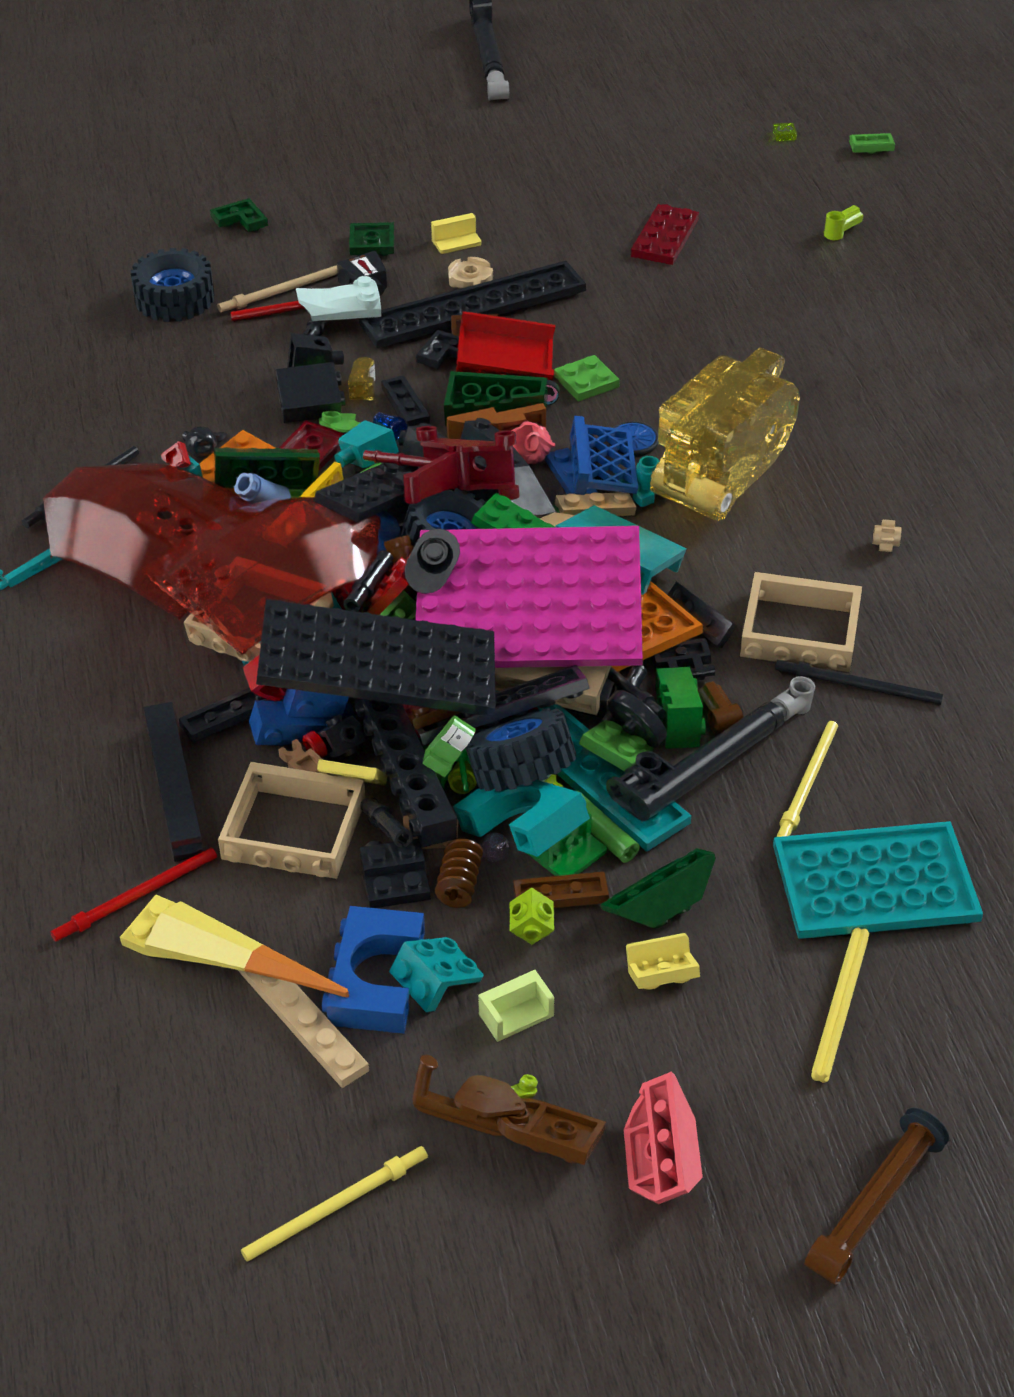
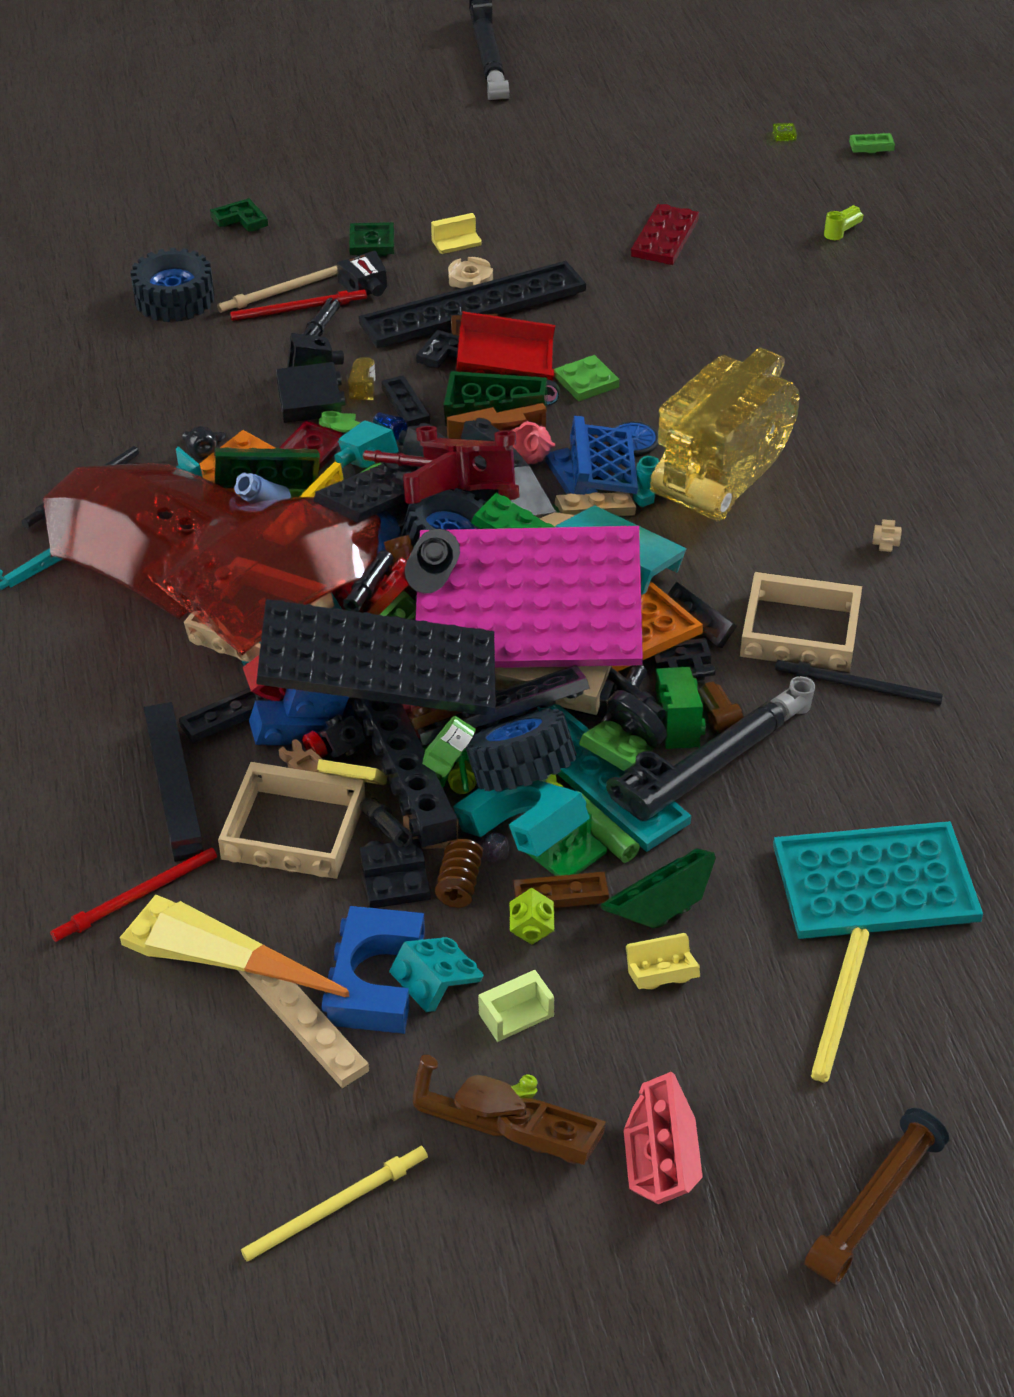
(177, 455): red tile -> none
(342, 302): light aqua slope -> none
(791, 818): light yellow bar -> none

